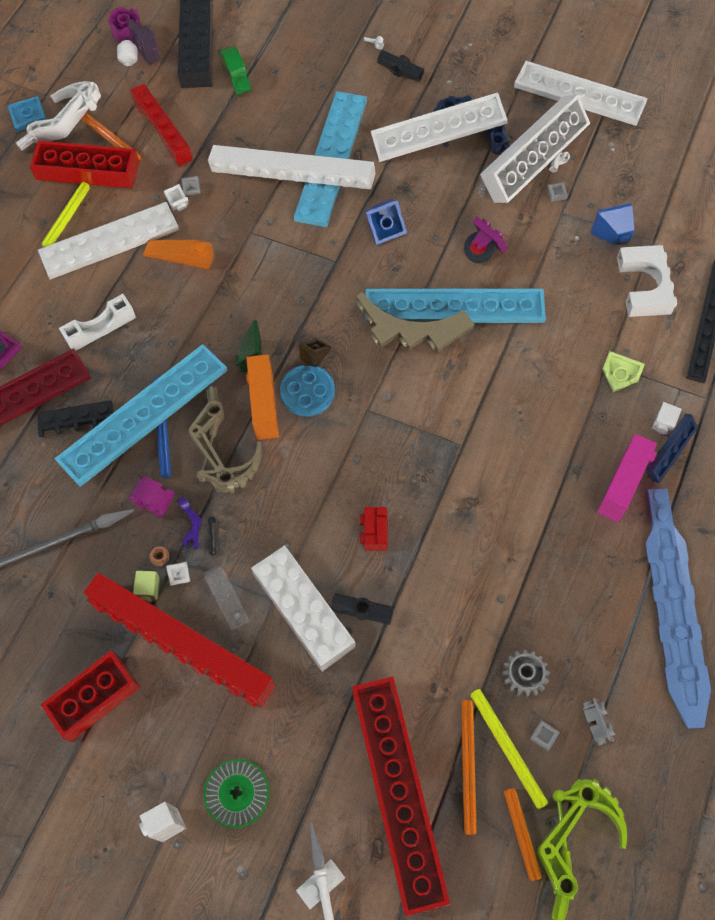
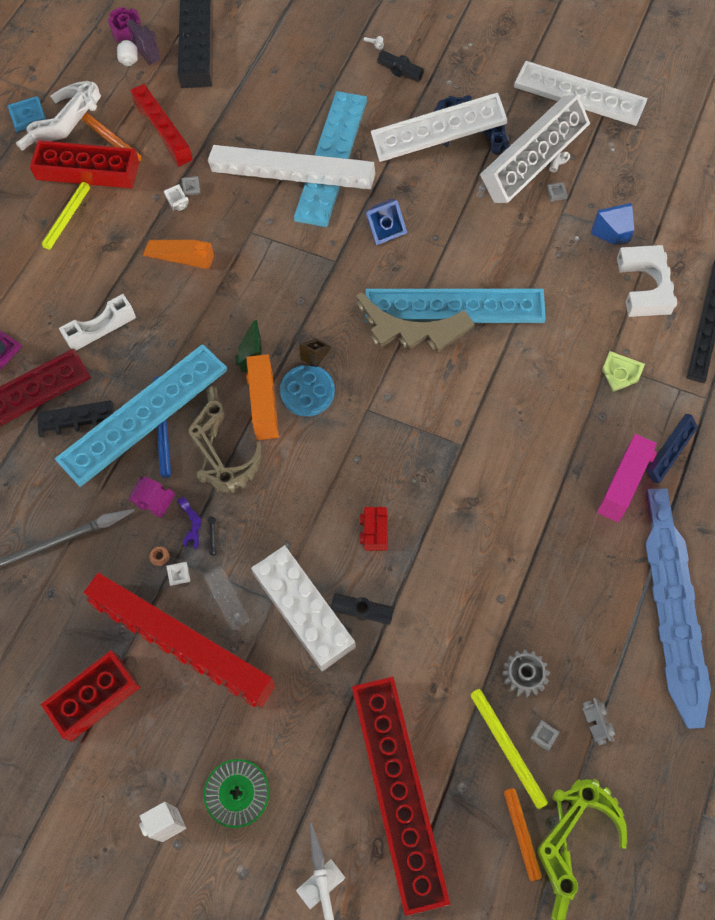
(108, 240): white plate -> none
(146, 585): yellowish green brick -> none
(235, 66): green arch -> none
(468, 758): orange axle -> none
(481, 244): plate -> none
(666, 419): white brick -> none

